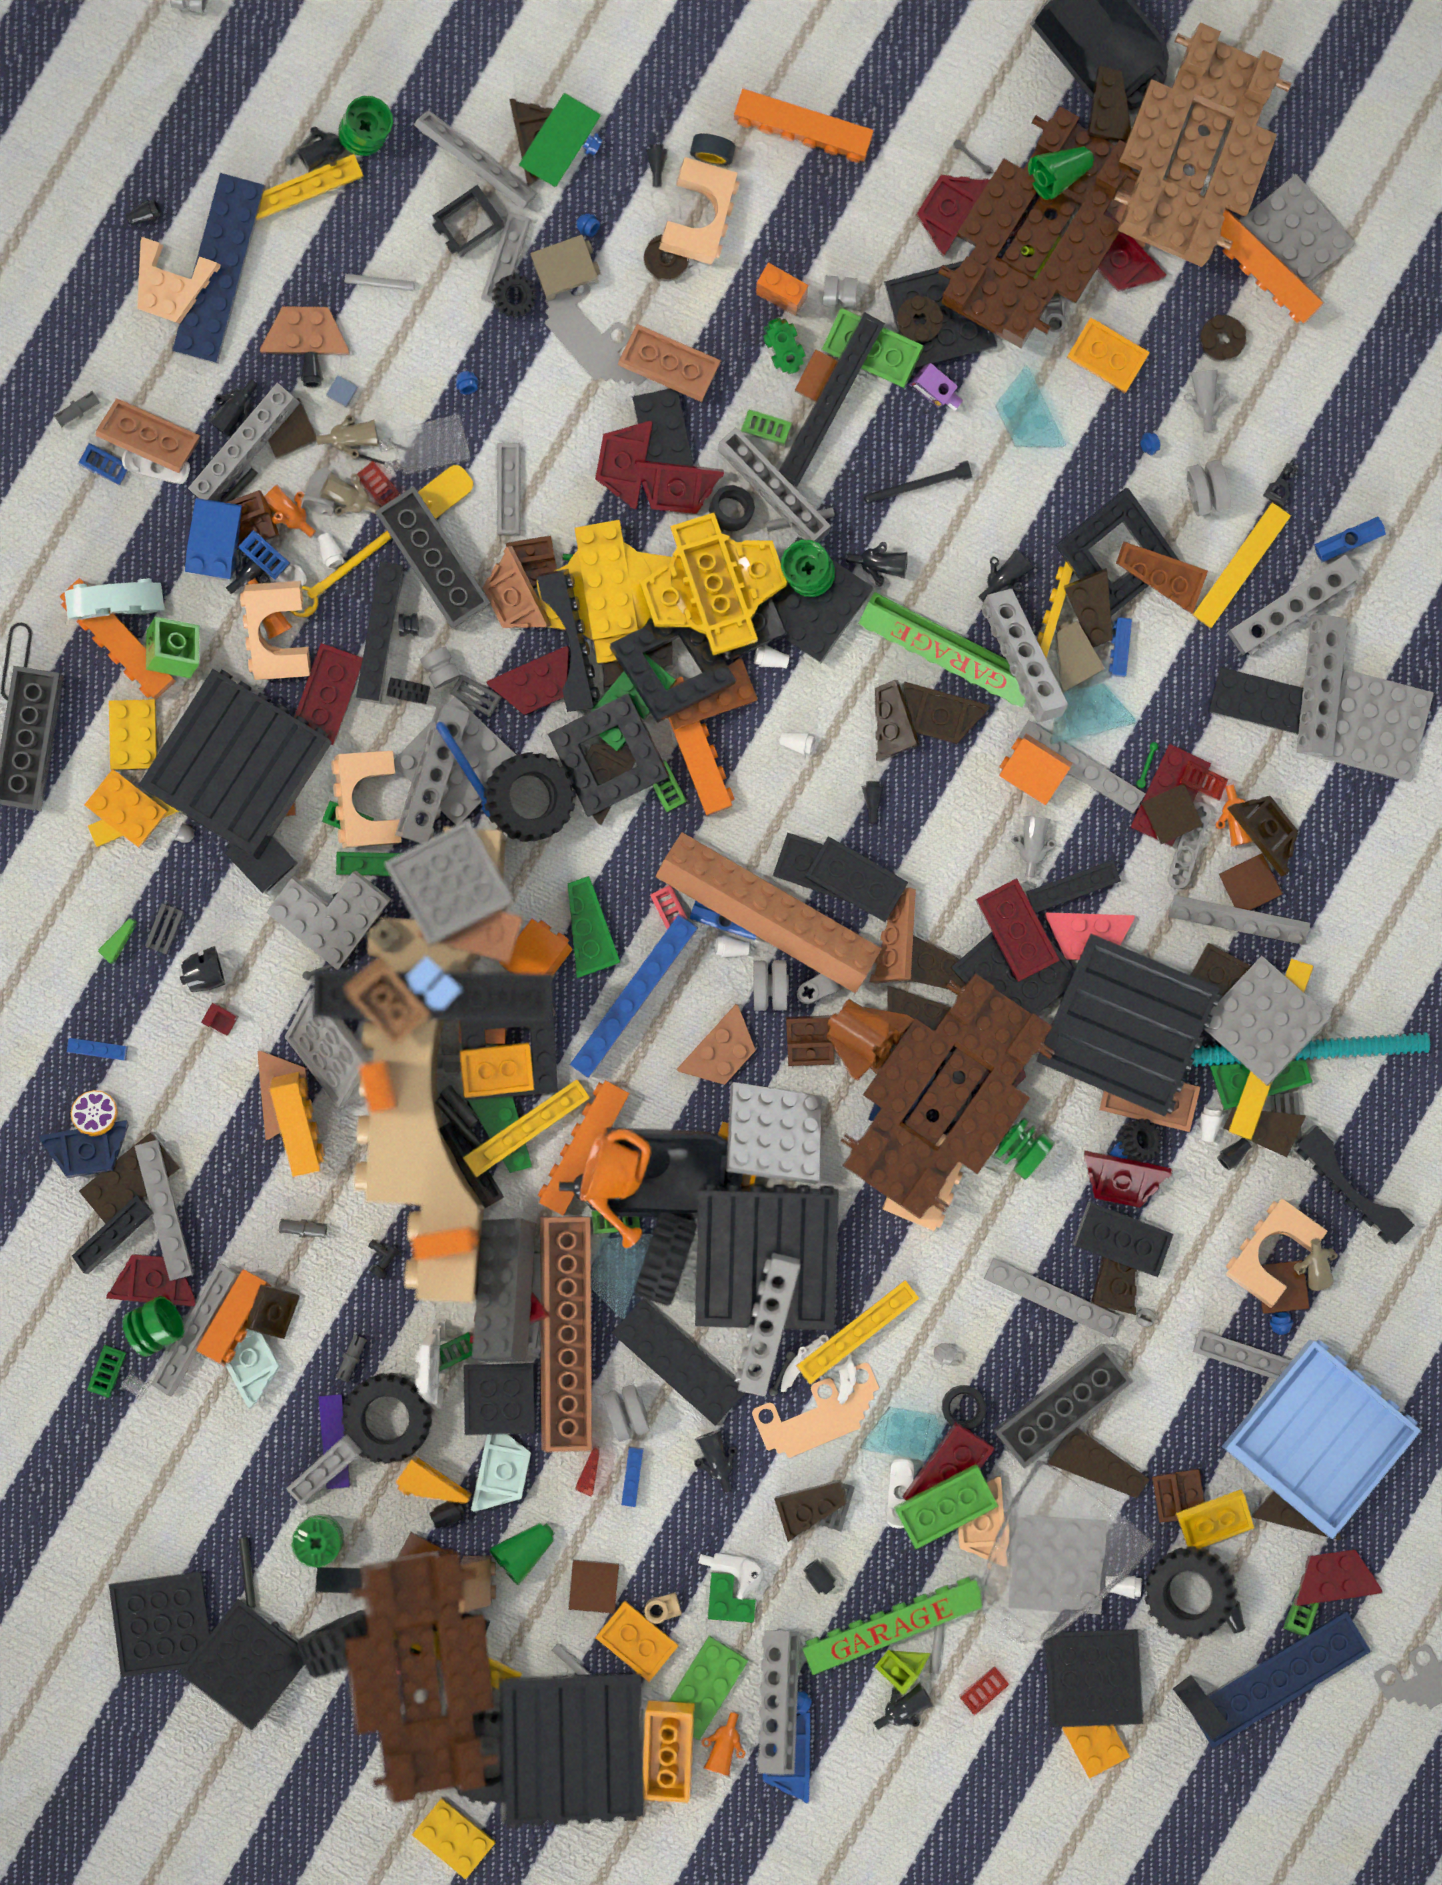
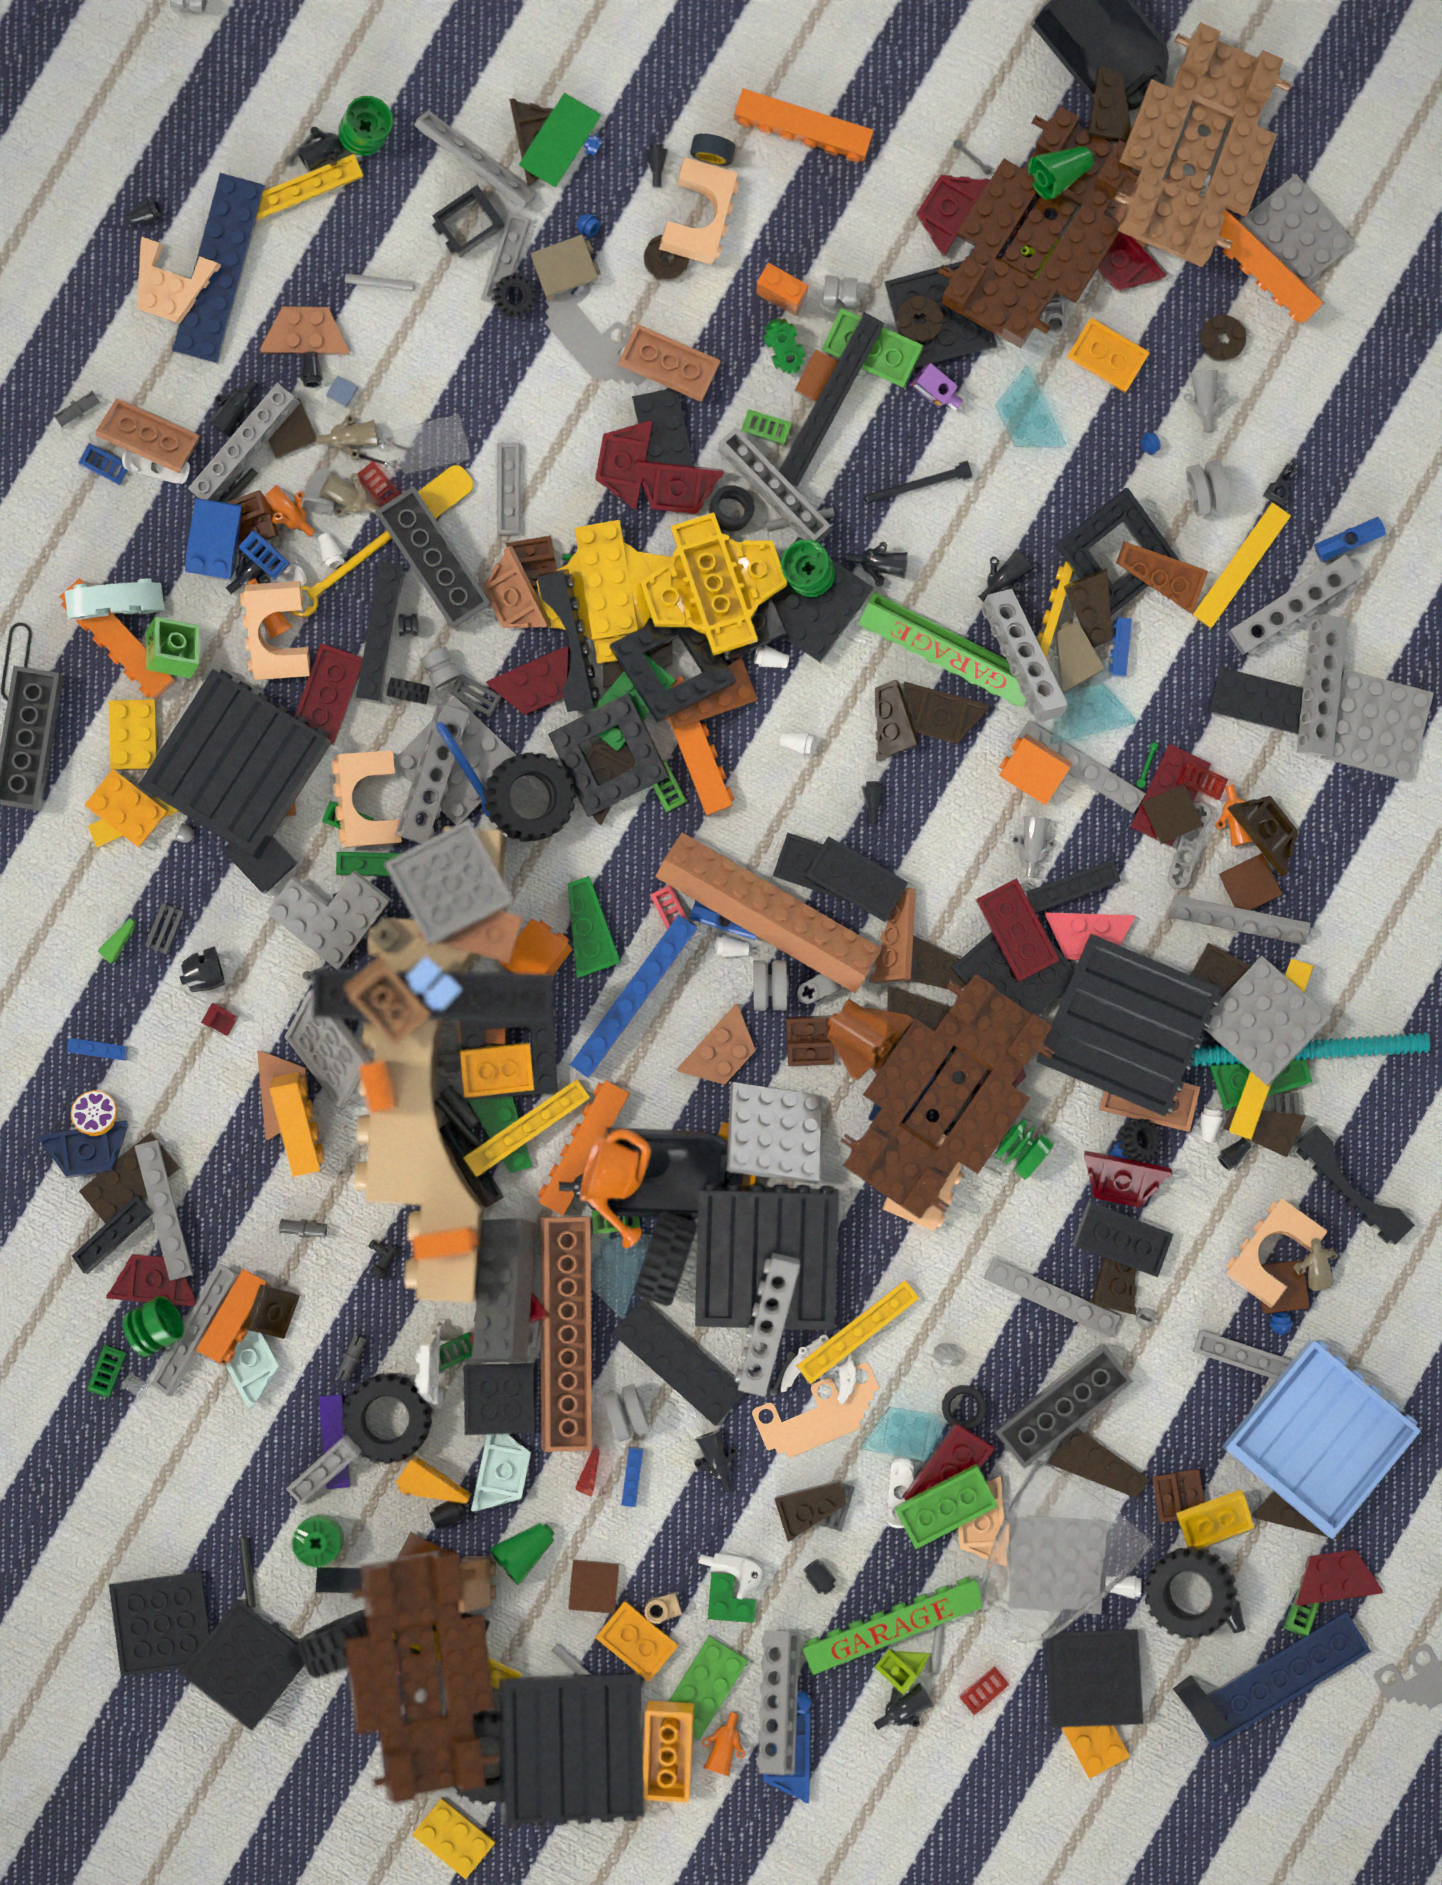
(466, 382): blue plate -> none

